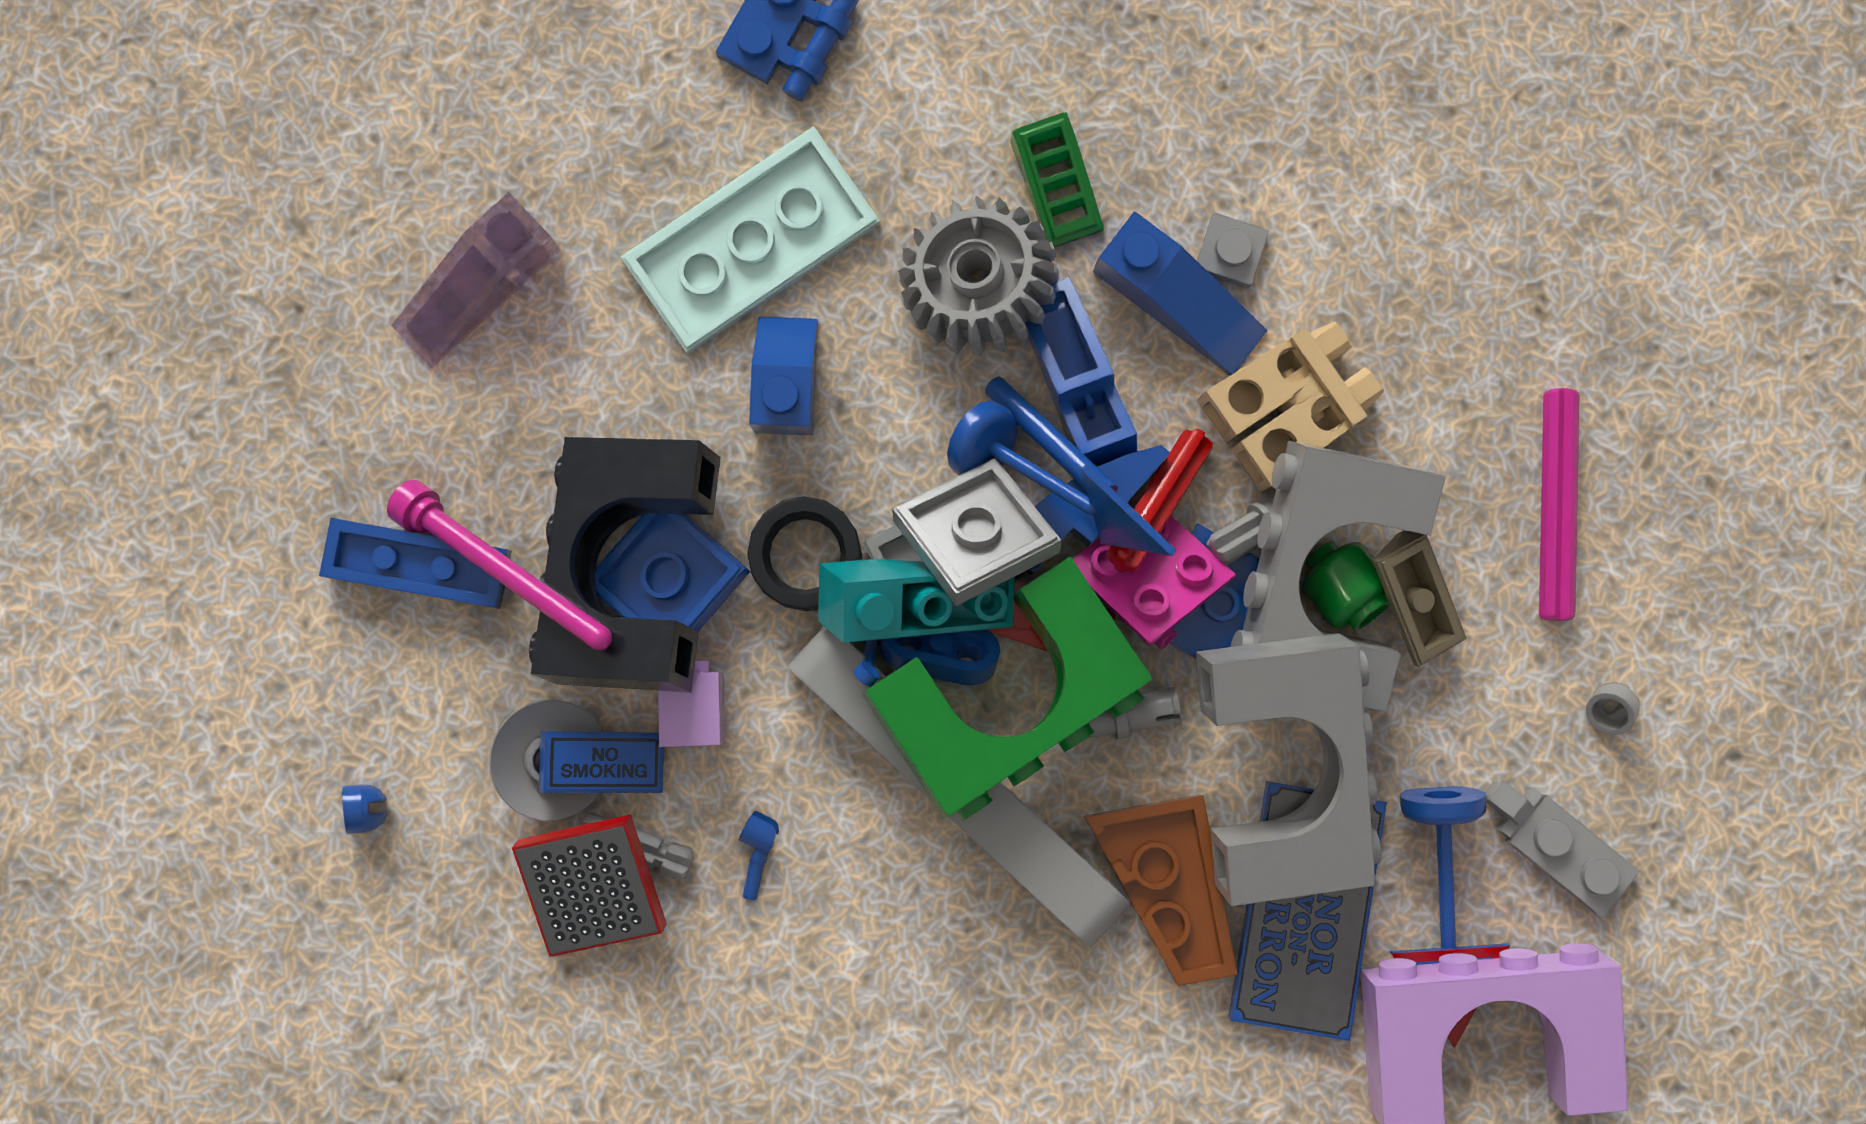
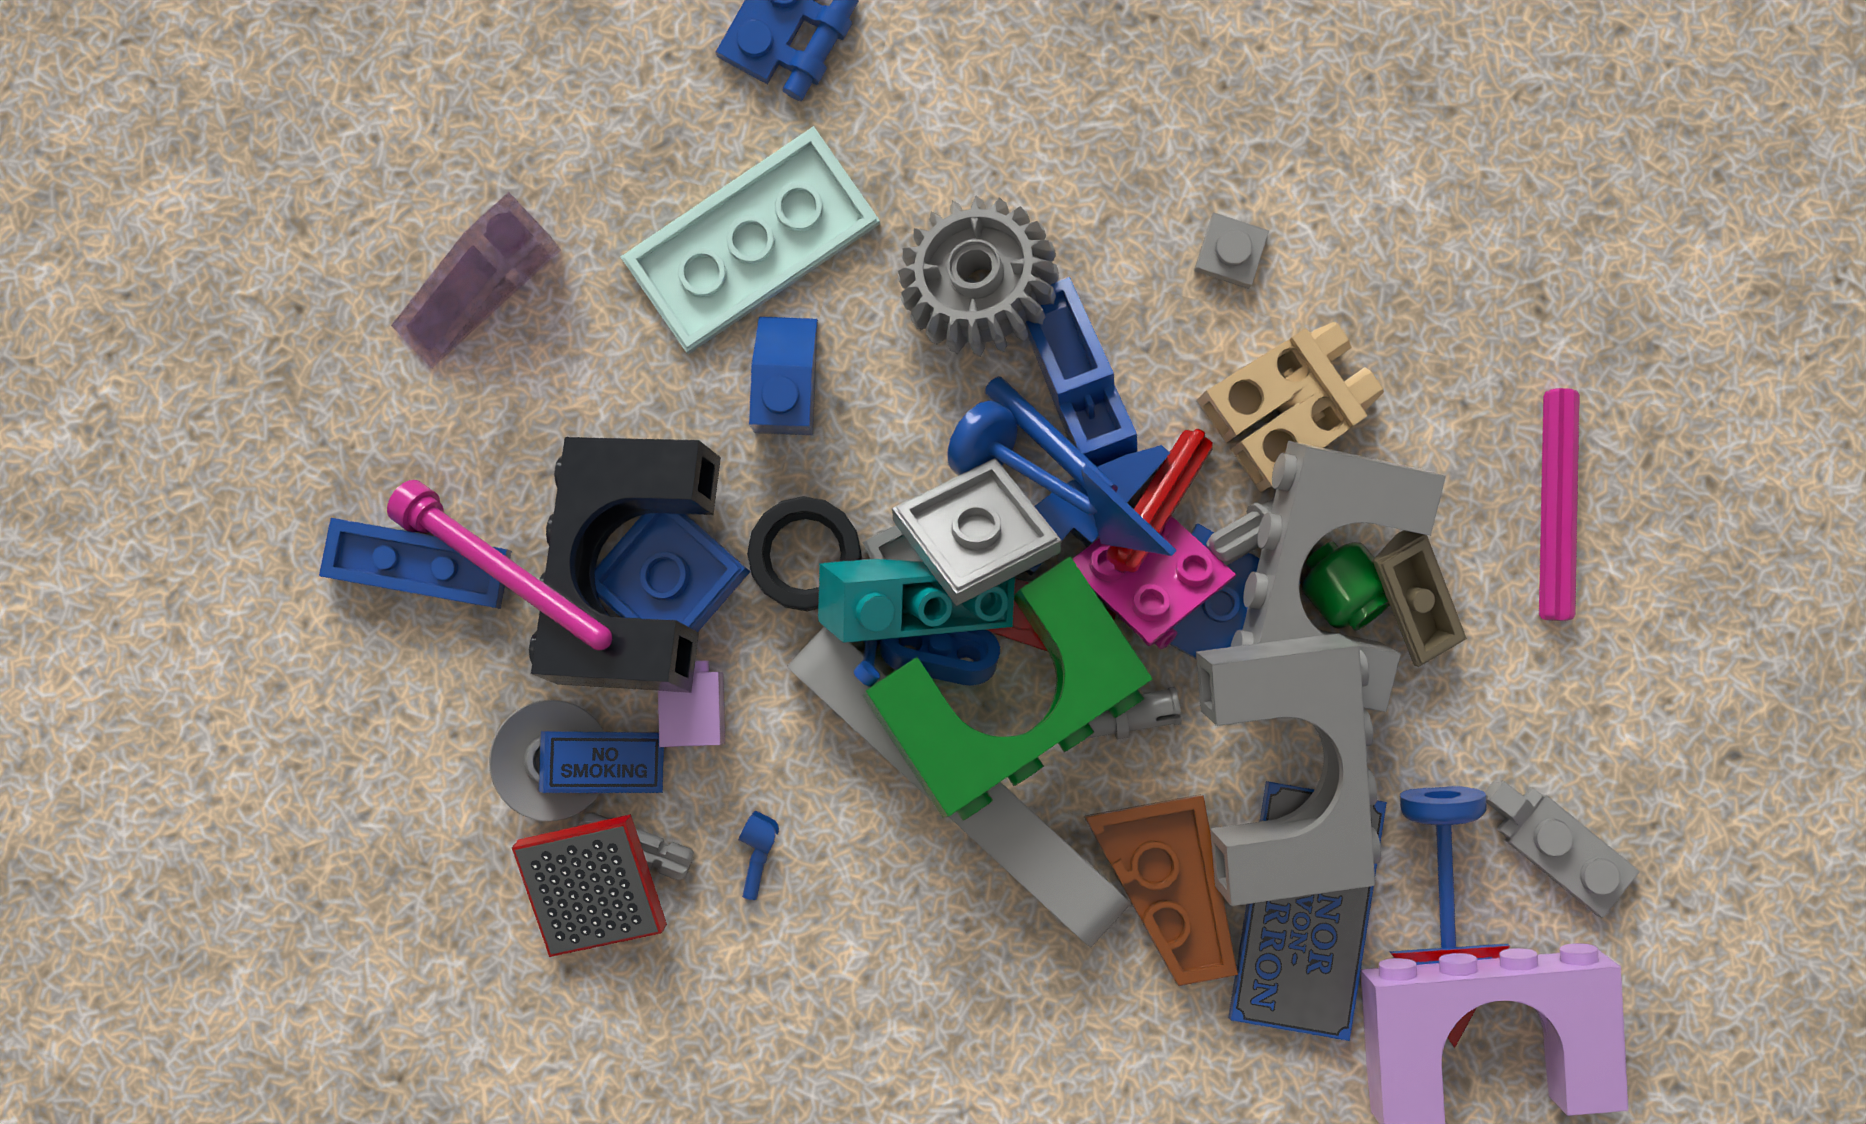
(356, 808): blue hinge -> none
(1029, 164): green slope -> none
(1178, 293): blue slope -> none
(1622, 717): light grey hinge -> none

